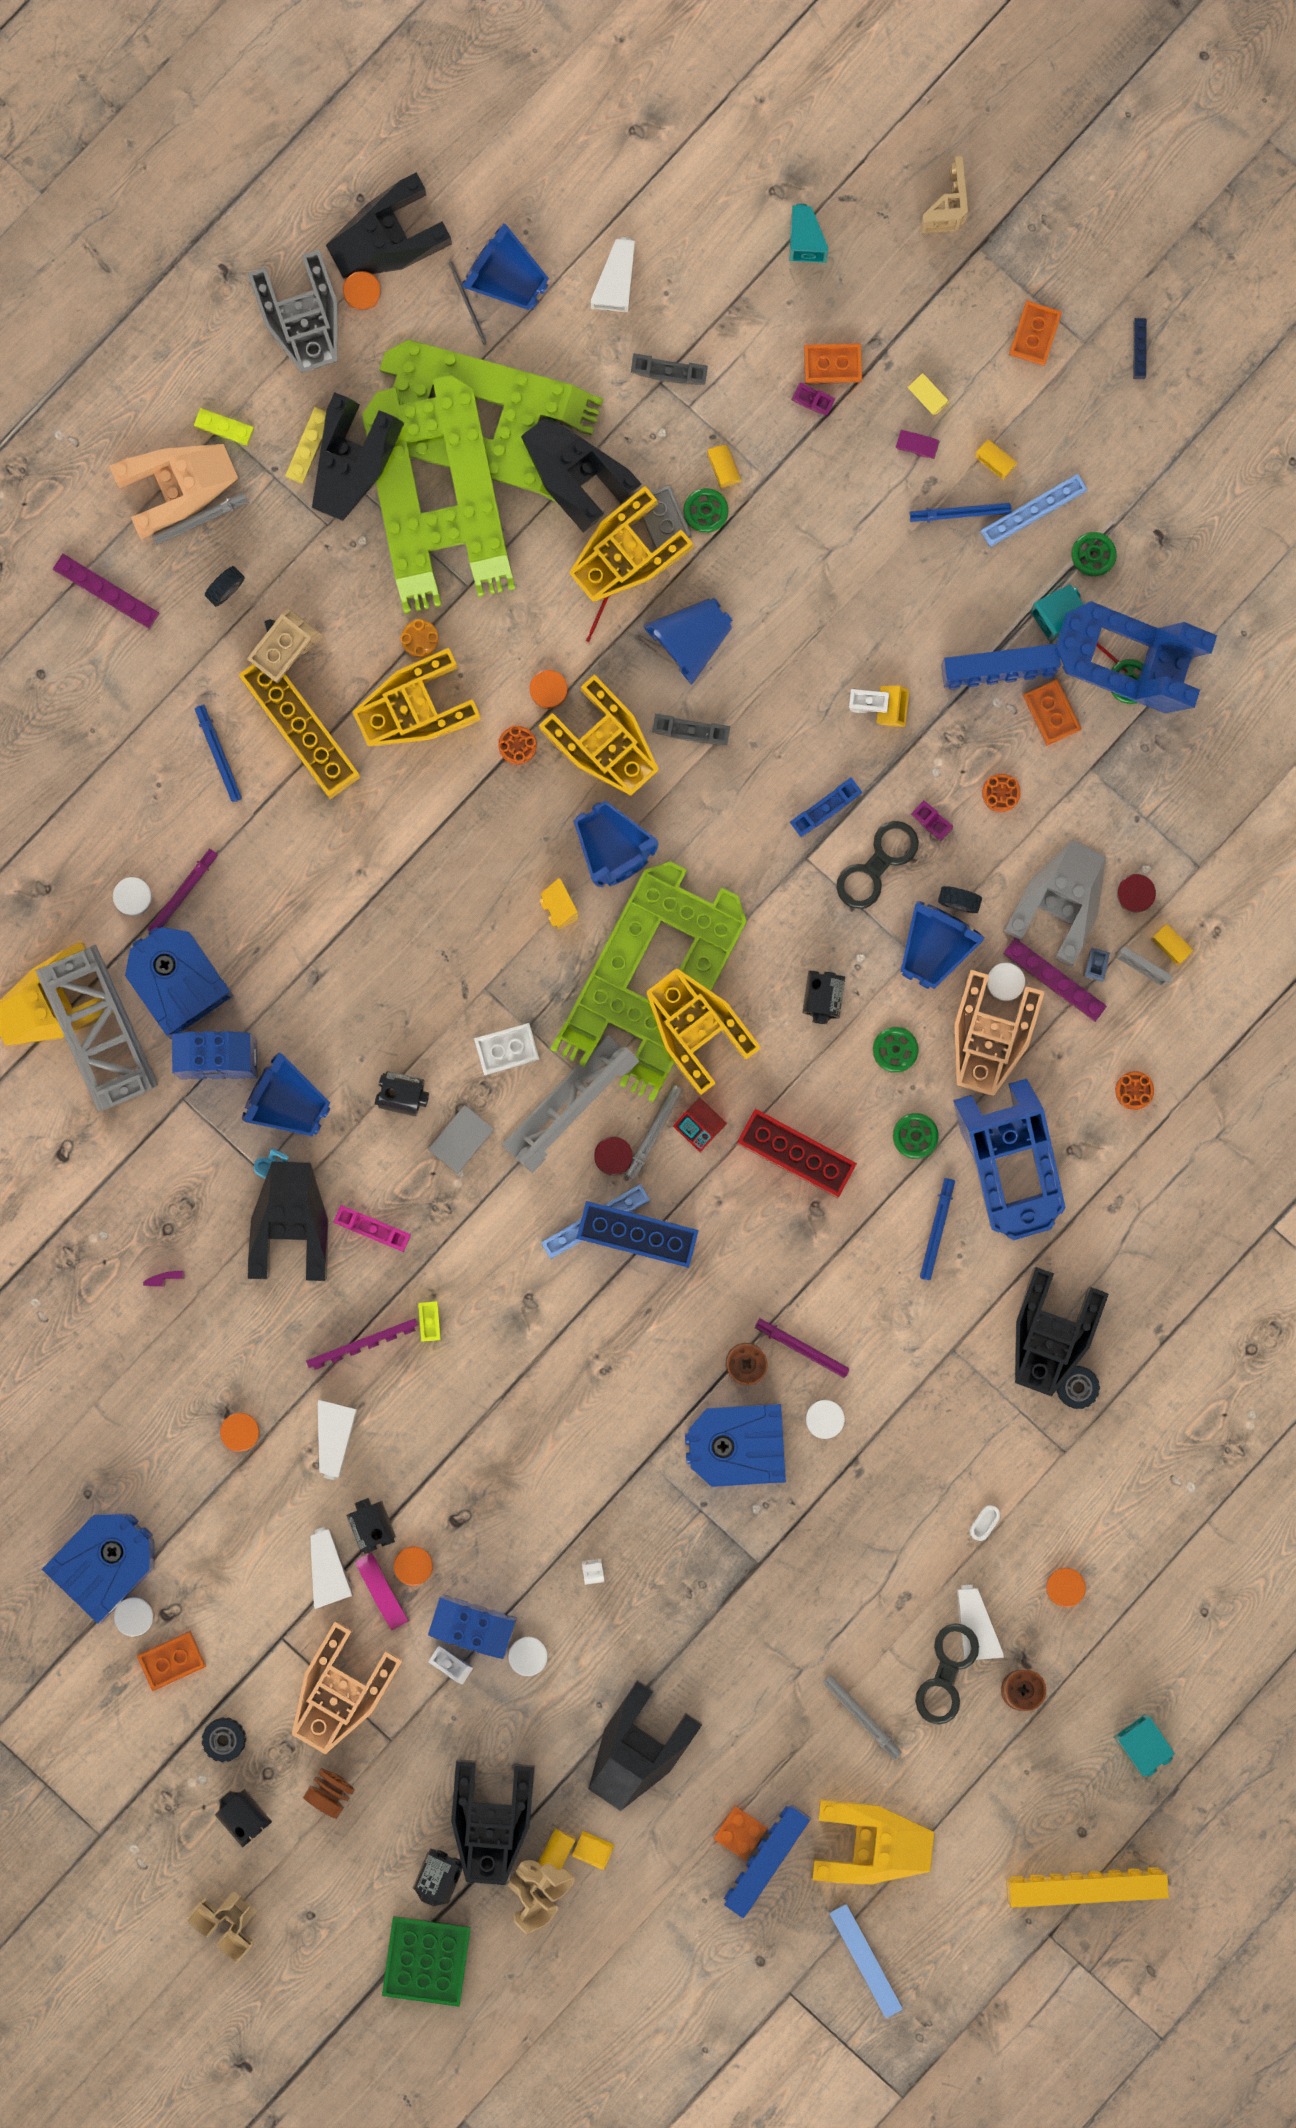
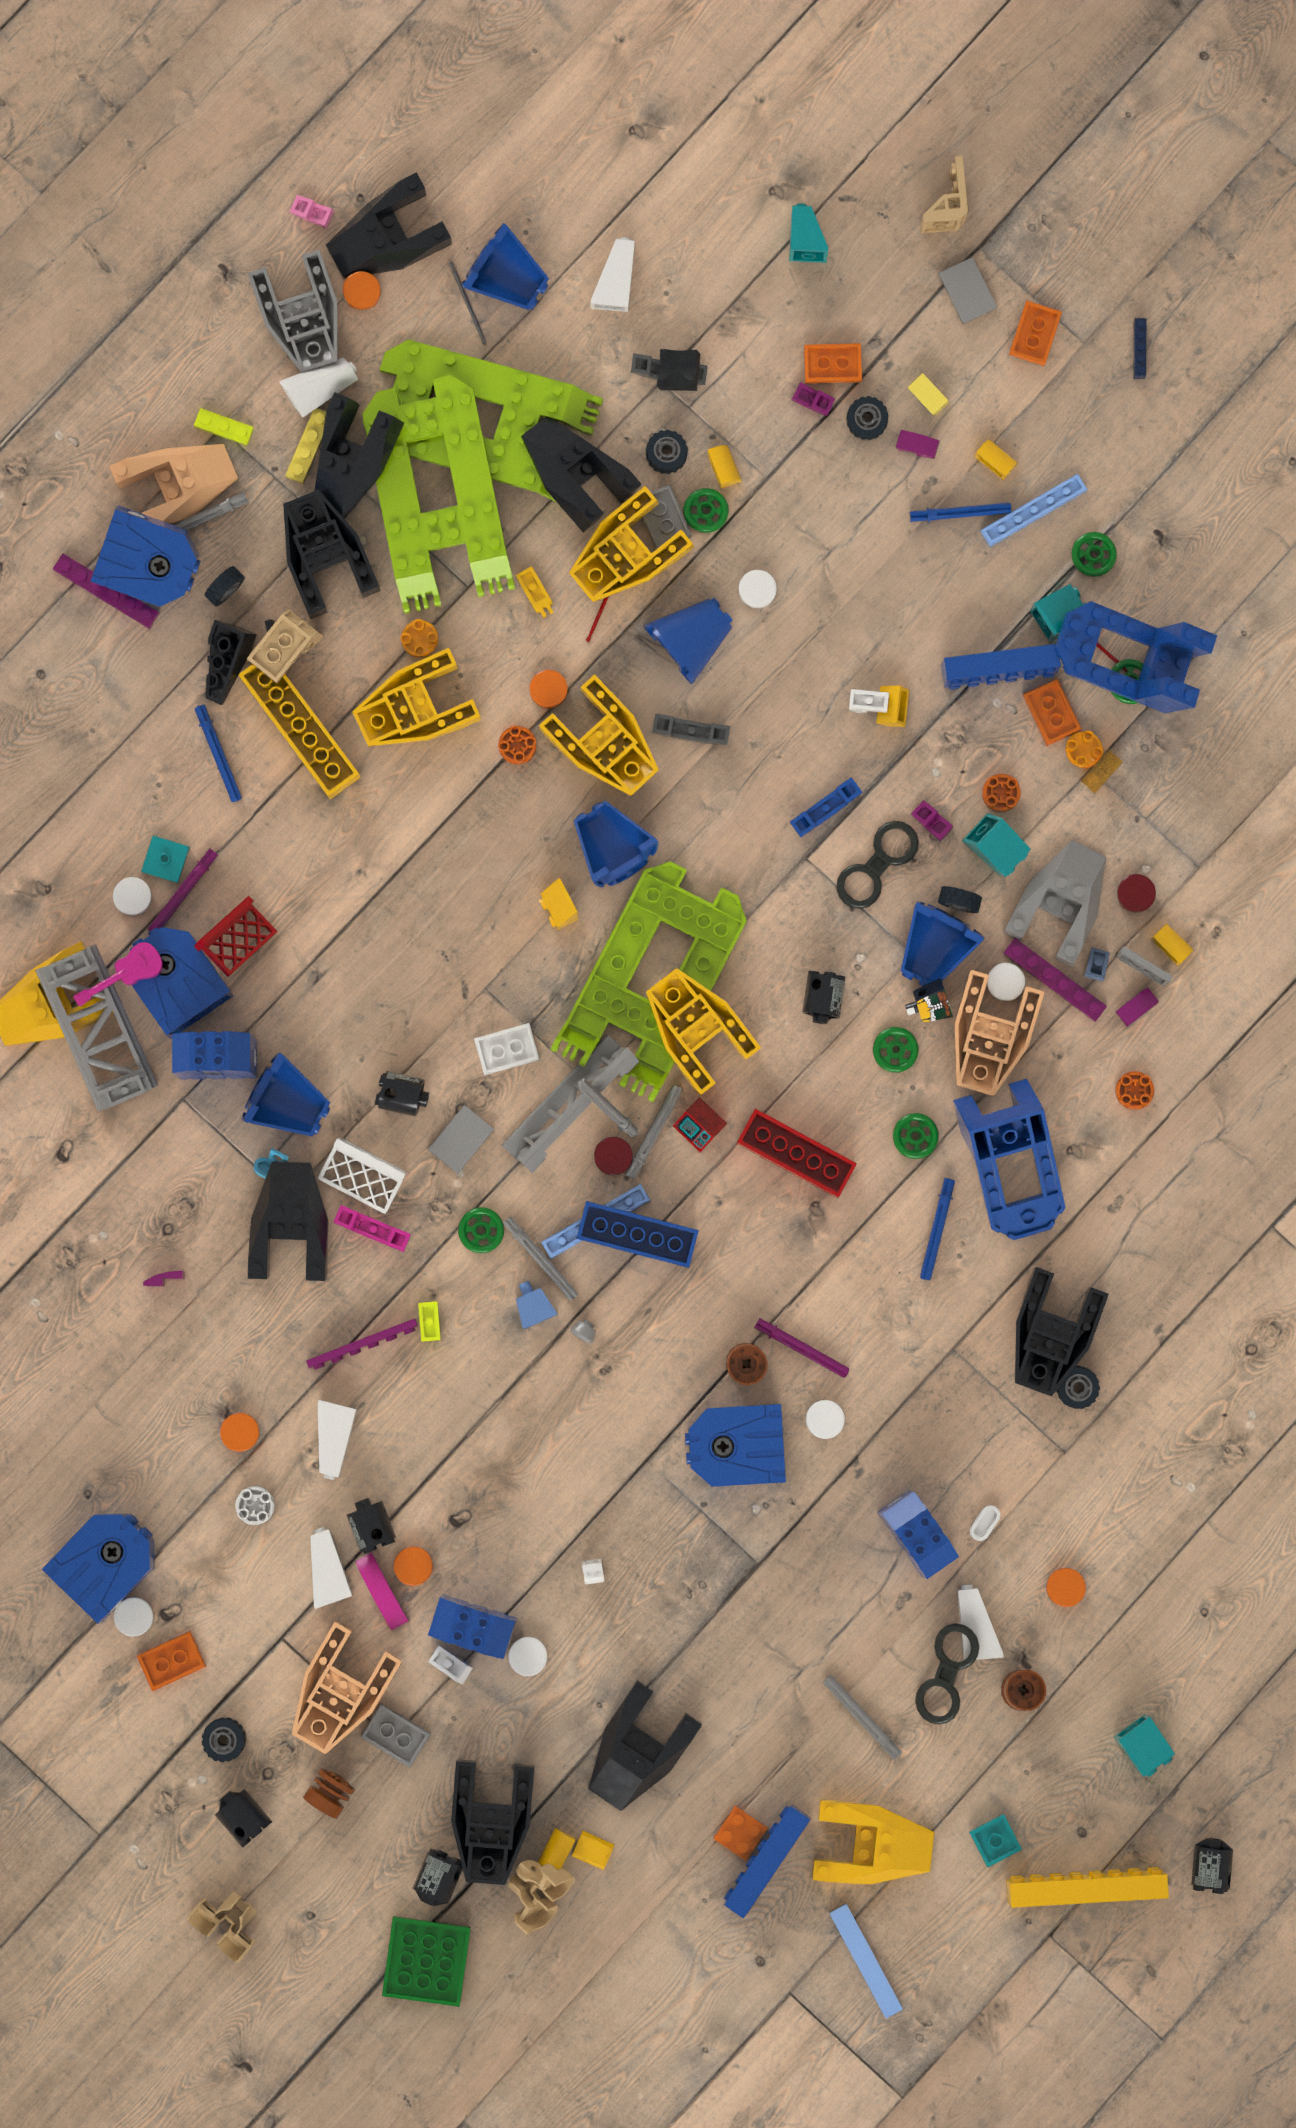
(133, 555): none -> blue piece
(139, 964): none -> dark pink piece
(165, 859): none -> teal plate
(223, 927): none -> red fence
(228, 654): none -> black wedge
(255, 1505): none -> white tile
(311, 211): none -> bright pink slope
(318, 385): none -> white slope
(318, 540): none -> black wedge
(370, 1160): none -> white fence
(395, 1735): none -> light grey tile
(493, 1241): none -> green plate
(520, 1235): none -> light grey axle
(533, 1306): none -> medium blue torso
(535, 591): none -> yellow hinge
(584, 1331): none -> light grey cone
(624, 1123): none -> light grey axle
(666, 440): none -> black wheel
(678, 370): none -> black brick
(757, 589): none -> white tile
(864, 429): none -> black wheel
(918, 1534): none -> blue piece
(930, 1002): none -> torso
(967, 290): none -> light grey tile
(995, 1840): none -> teal plate
(997, 844): none -> teal slope
(1084, 749): none -> light orange dish
(1101, 771): none -> clear yellow slope
(1137, 1006): none -> magenta slope
(1212, 1866): none -> black cylinder

